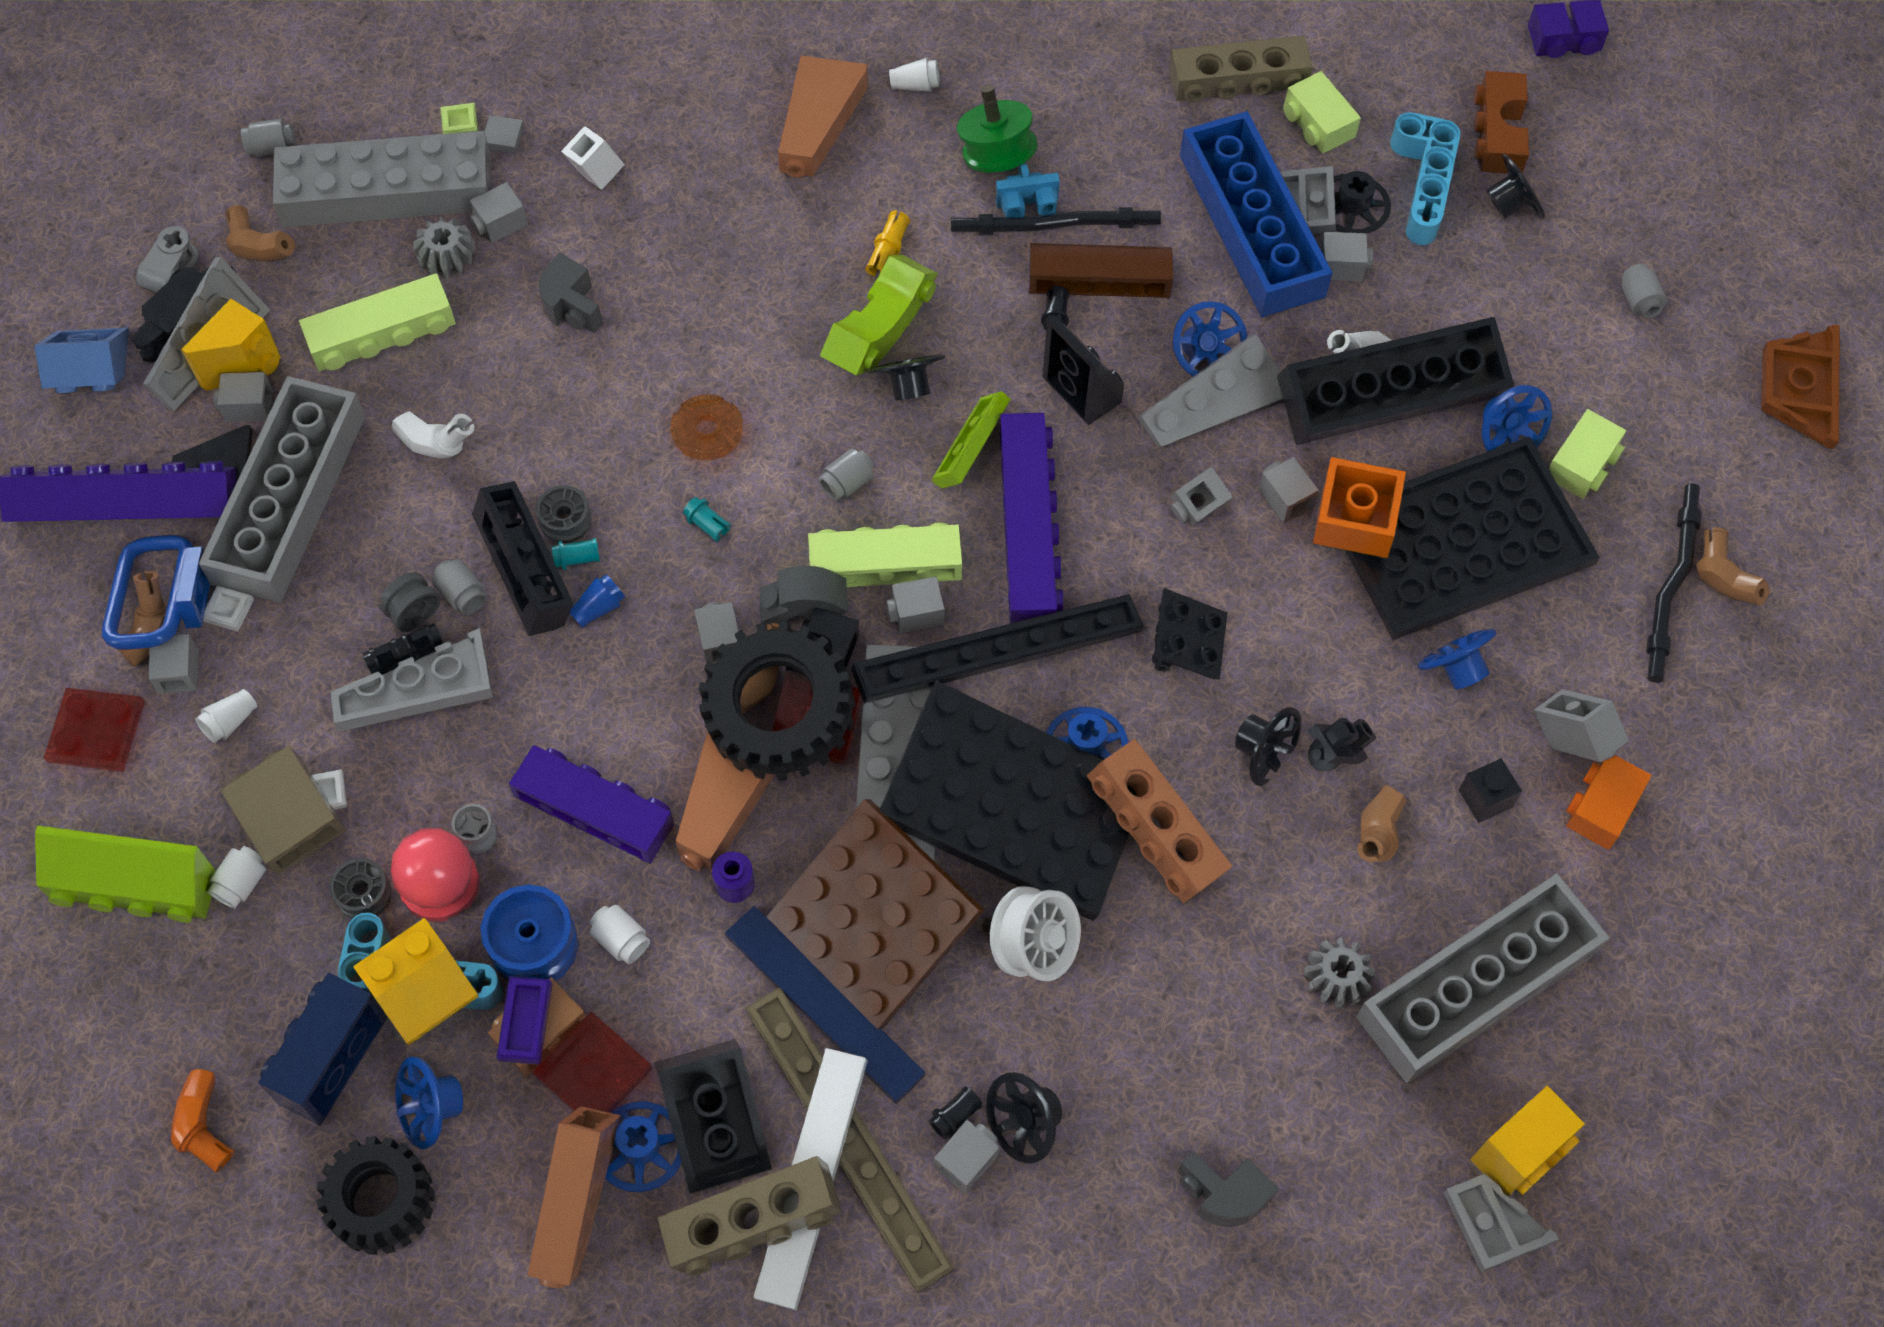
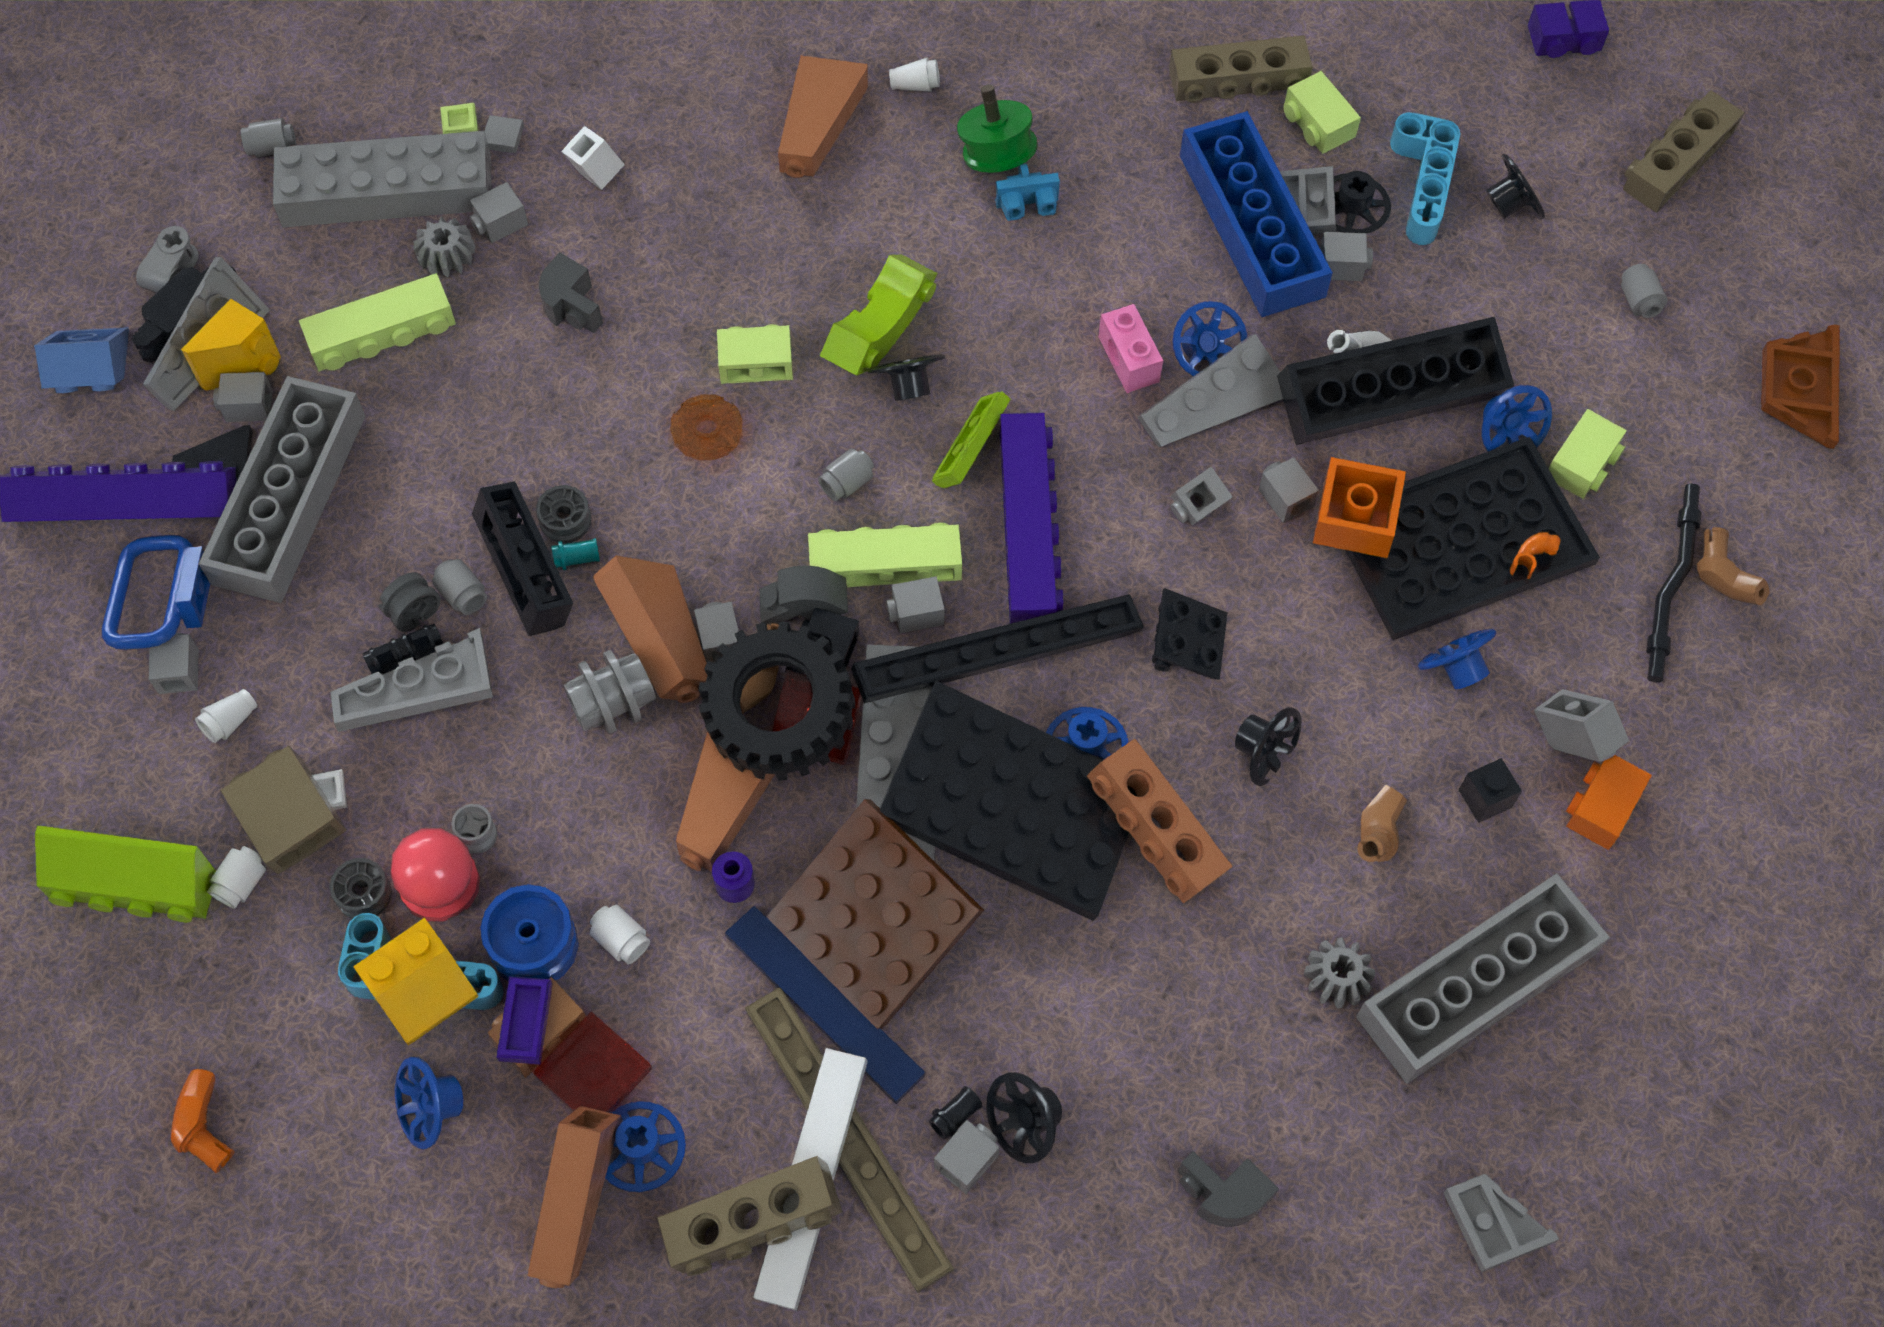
(94, 729): clear red plate -> none
(148, 615): medium nougat arm -> none
(227, 608): white tile -> none
(254, 245): medium nougat arm -> none
(322, 1048): dark blue brick -> none
(352, 1171): black tyre -> none
(432, 439): white arm -> none
(592, 803): dark purple brick -> none
(597, 600): blue cone -> none
(609, 691): none -> light grey piece
(656, 623): none -> nougat slope
(704, 517): teal pin -> none
(713, 1115): black slope -> none
(754, 354): none -> yellowish green brick
(888, 241): yellow pin -> none
(987, 224): black bar -> none
(1034, 933): white wheel -> none
(1056, 305): black pin -> none
(1079, 373): black slope -> none
(1101, 269): reddish brown brick -> none
(1130, 348): none -> bright pink brick
(1339, 743): black hips -> none
(1501, 98): dark orange arch -> none
(1529, 1143): yellow brick -> none
(1534, 545): none -> orange arm
(1682, 151): none -> dark tan brick

